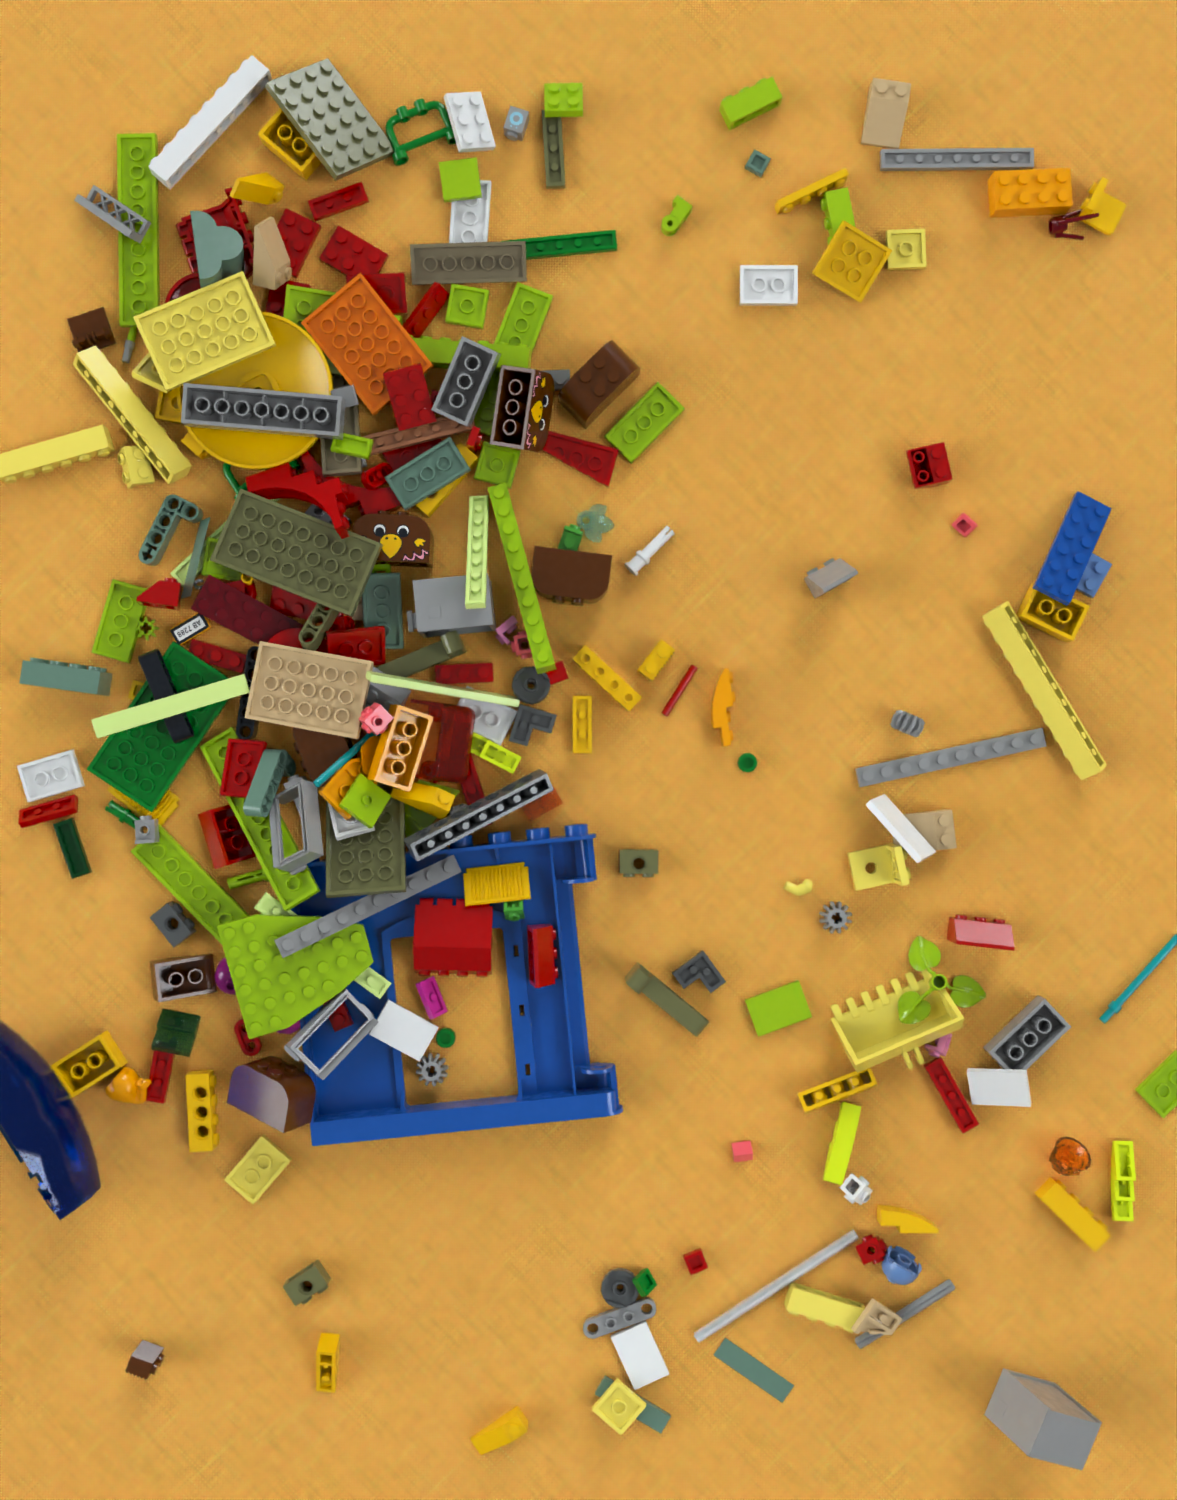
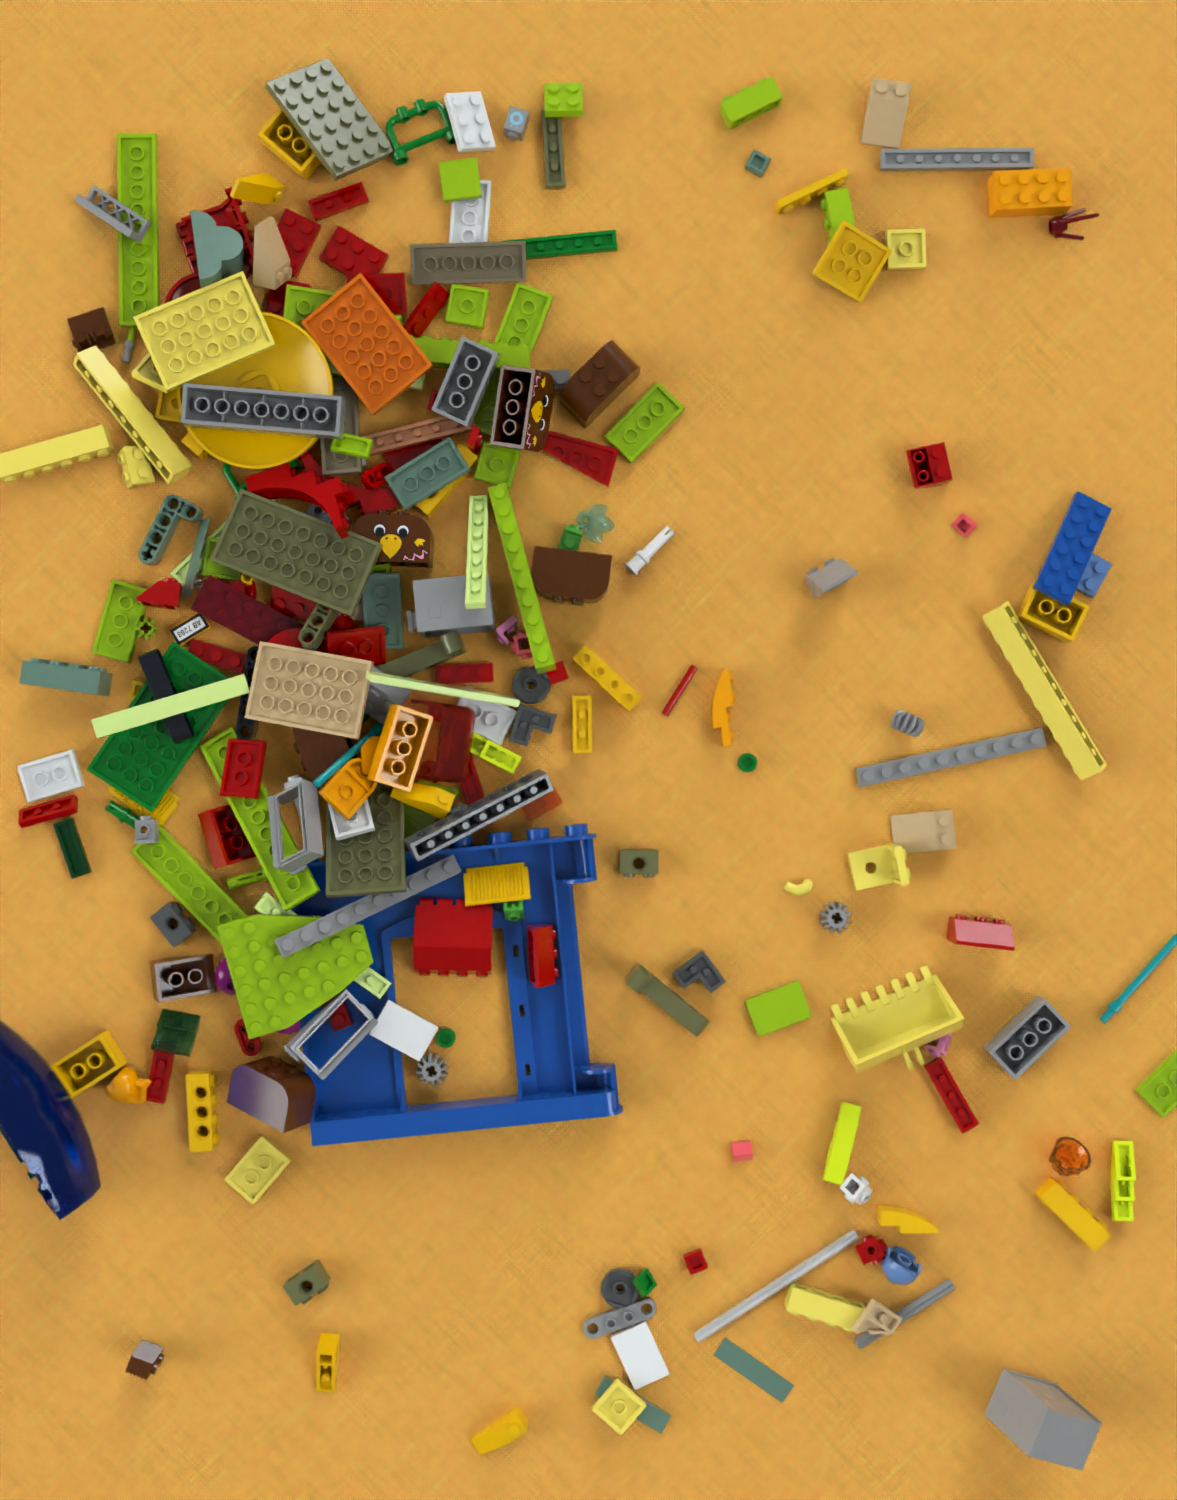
(210, 122): white brick -> none
(270, 770): sand green beam -> none
(347, 393): light grey slope -> none
(365, 800): lime plate -> none
(375, 719): coral brick -> none
(409, 396): red plate -> none
(431, 997): dark pink plate -> none
(656, 660): yellow brick -> none
(673, 221): lime leg -> none
(768, 285): white plate -> none
(836, 1090): yellow brick -> none
(900, 828): white tile -> none
(922, 956): lime plant -> none
(999, 1087): white tile -> none
(1108, 207): yellow bracket -> none

